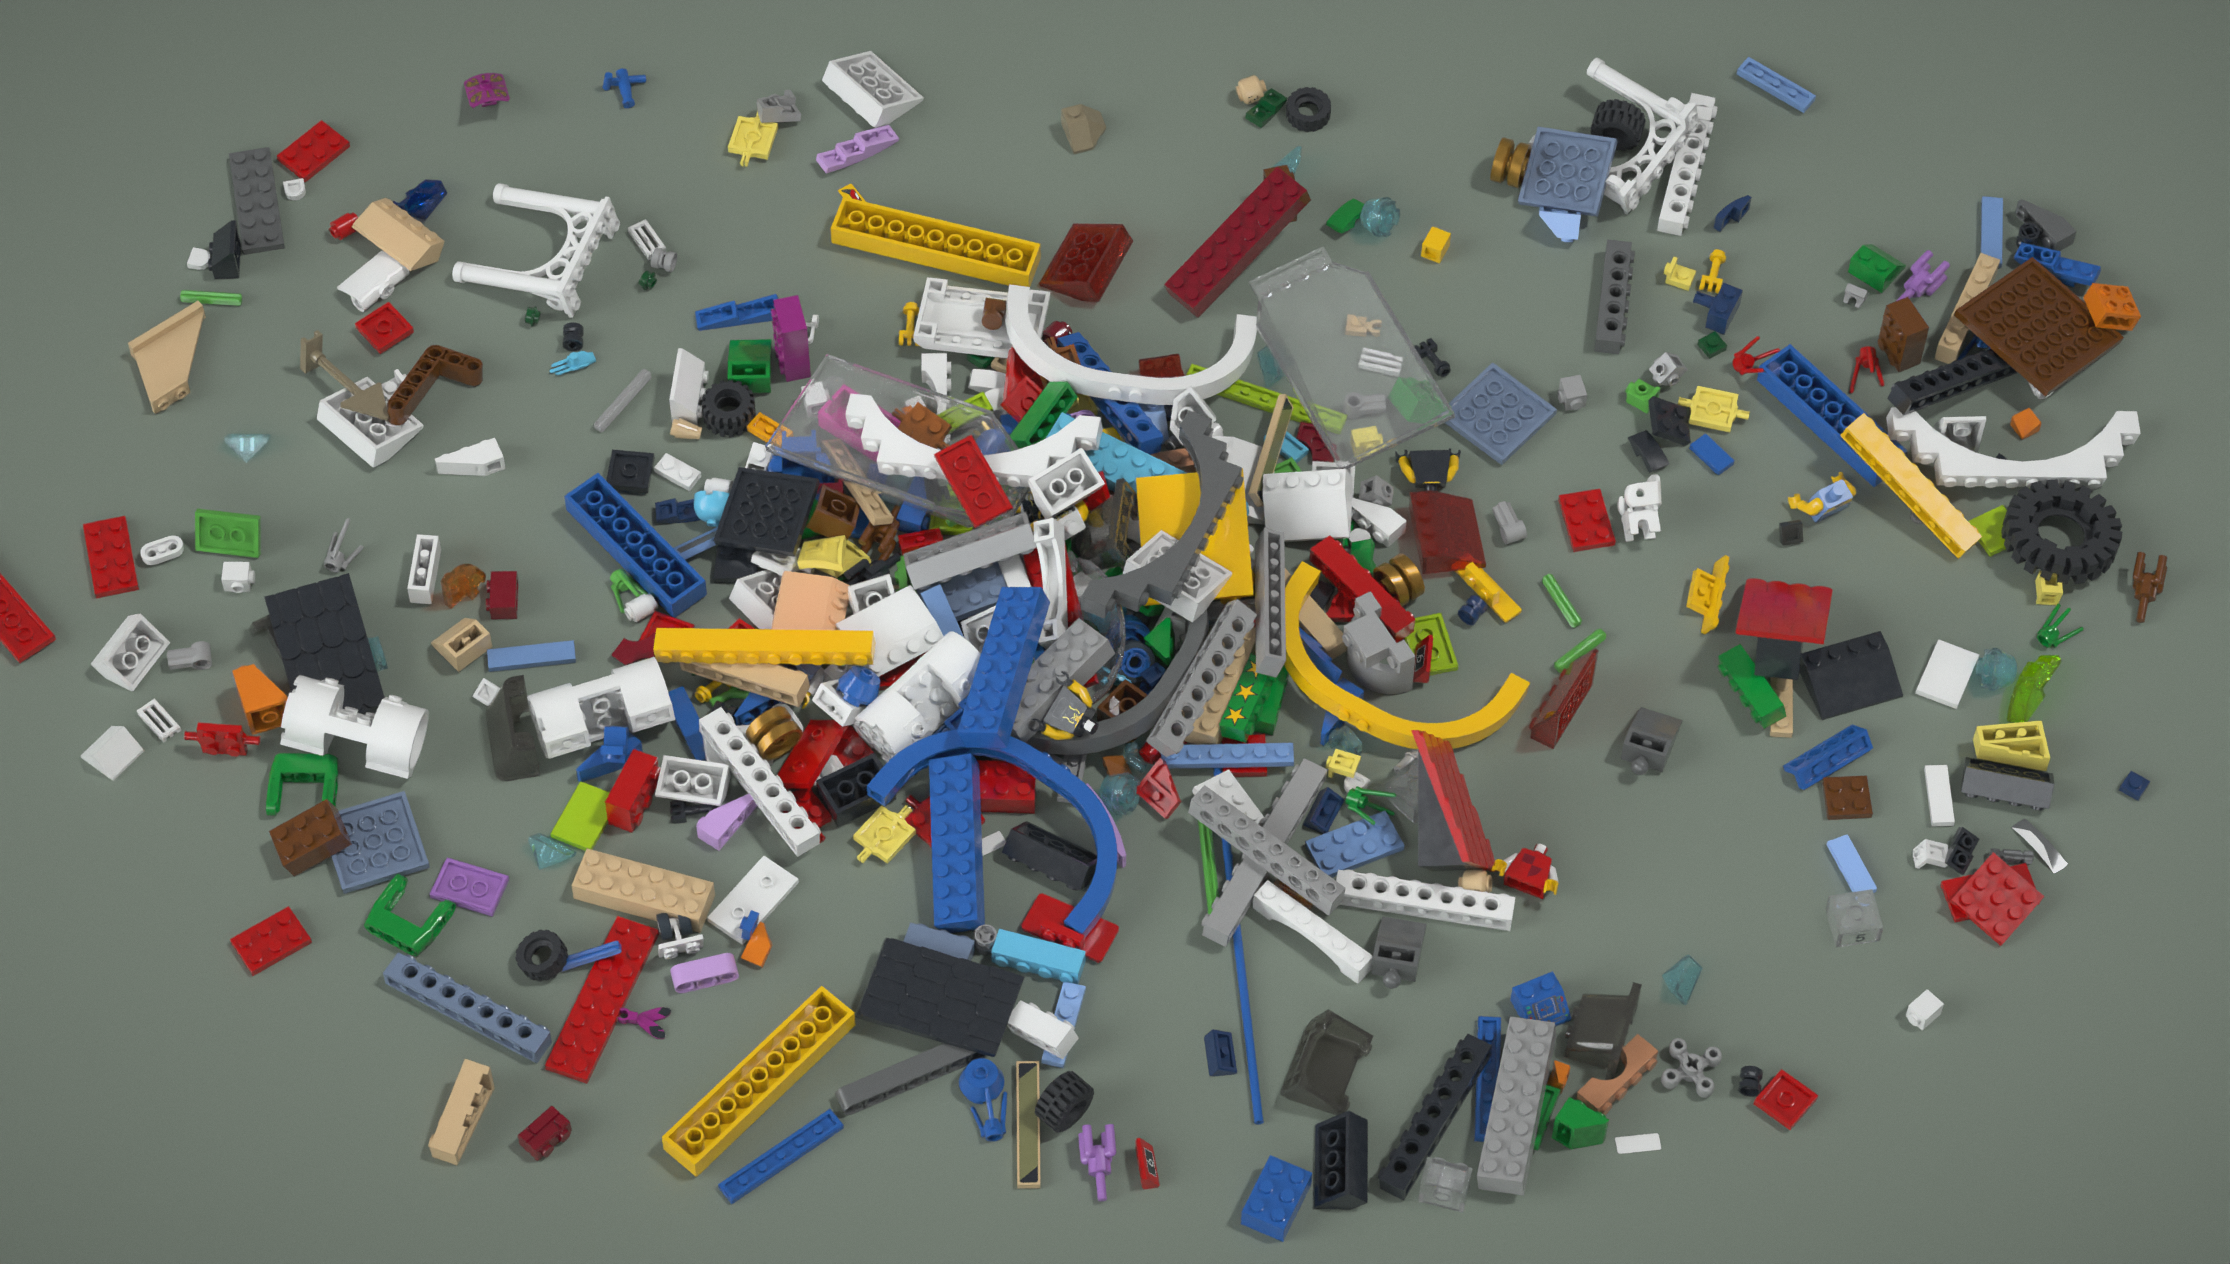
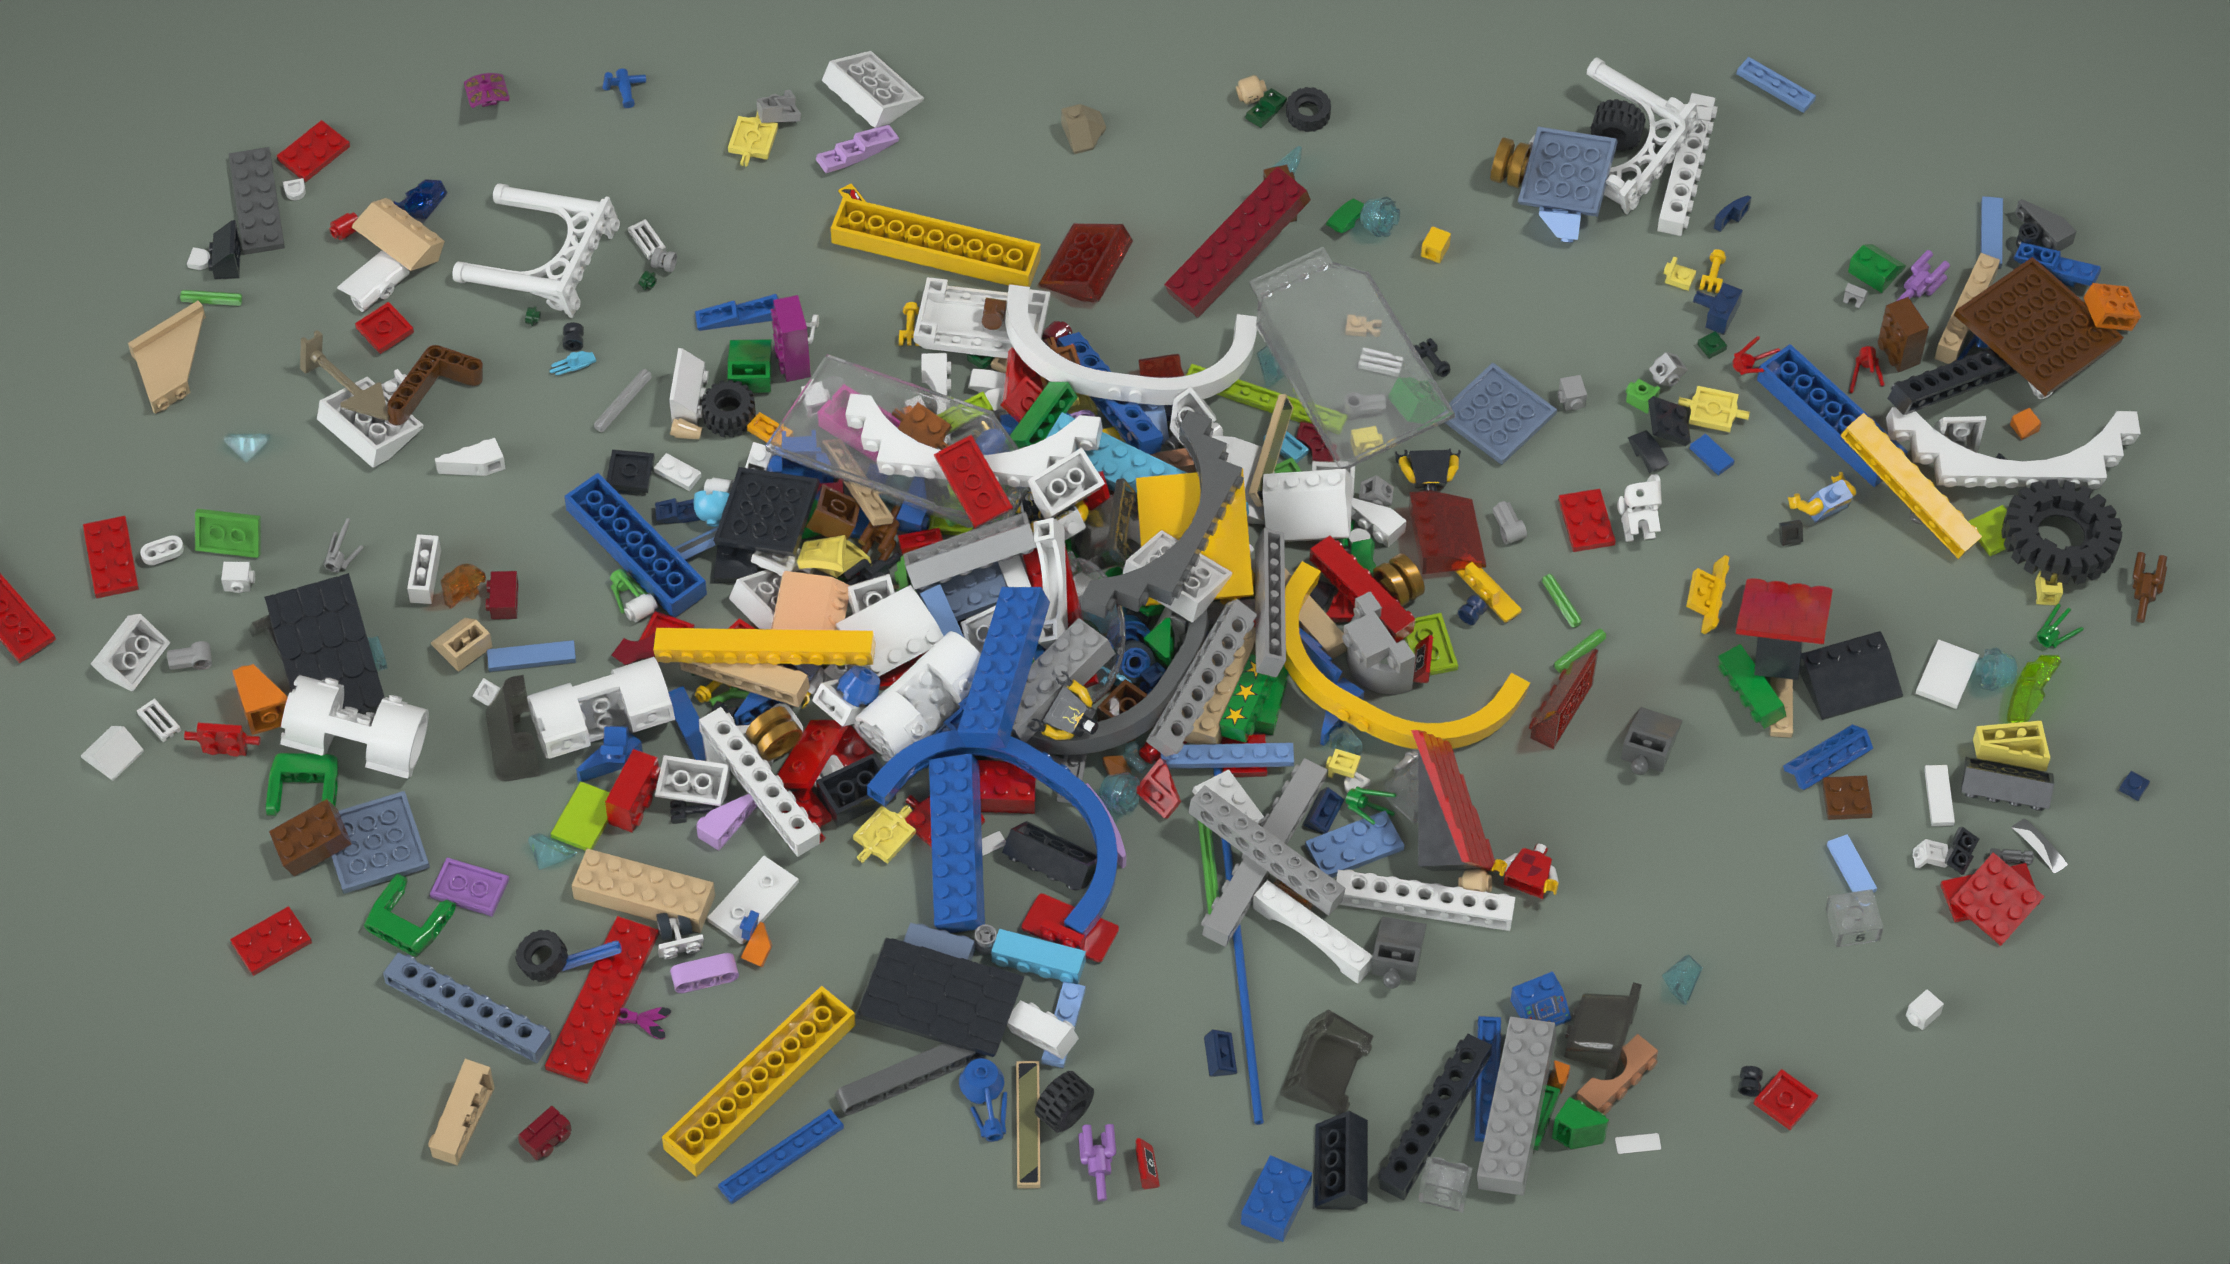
(1613, 297): dark grey brick -> none
(1691, 1068): light grey gear -> none

